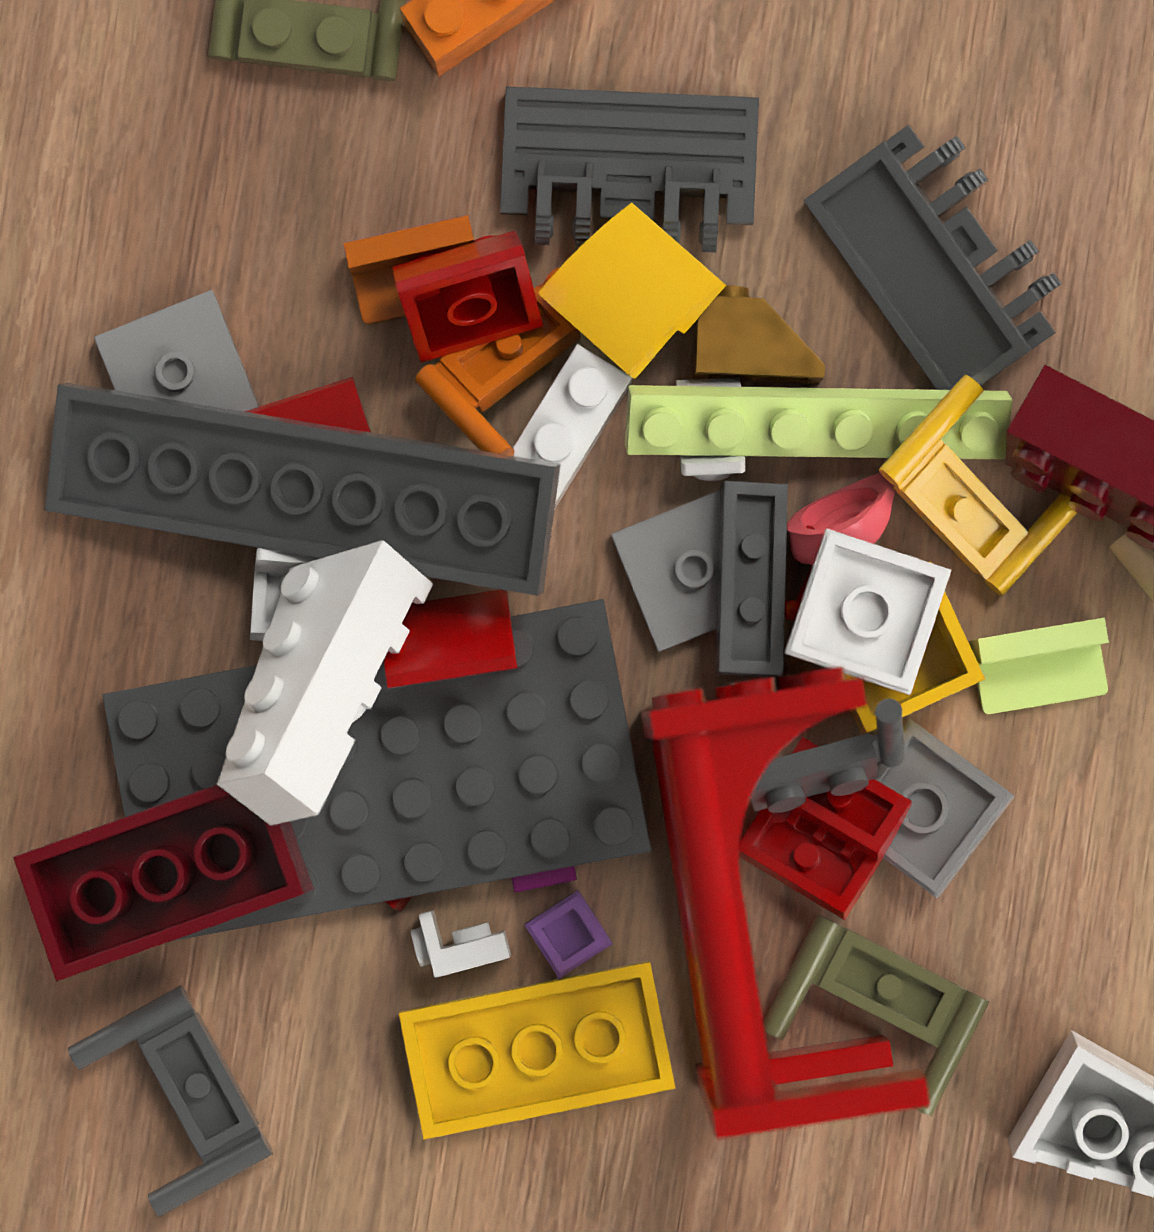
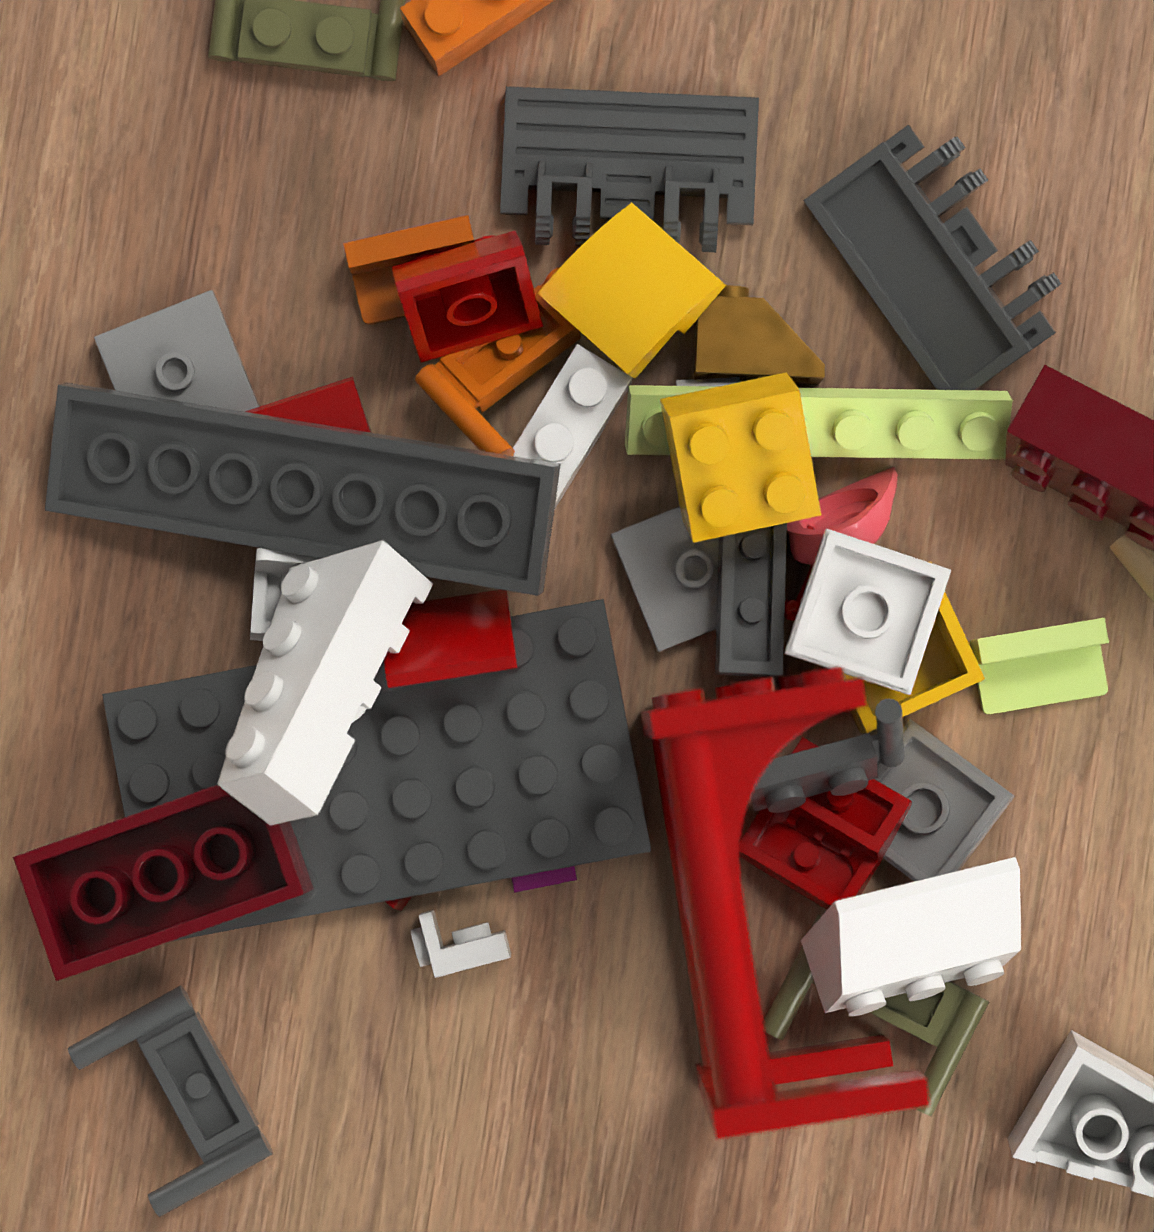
(536, 1049): yellow plate -> none
(568, 933): medium lavender tile -> none
(740, 457): none -> yellow brick
(916, 938): none -> white slope
(960, 505): yellow plate -> none

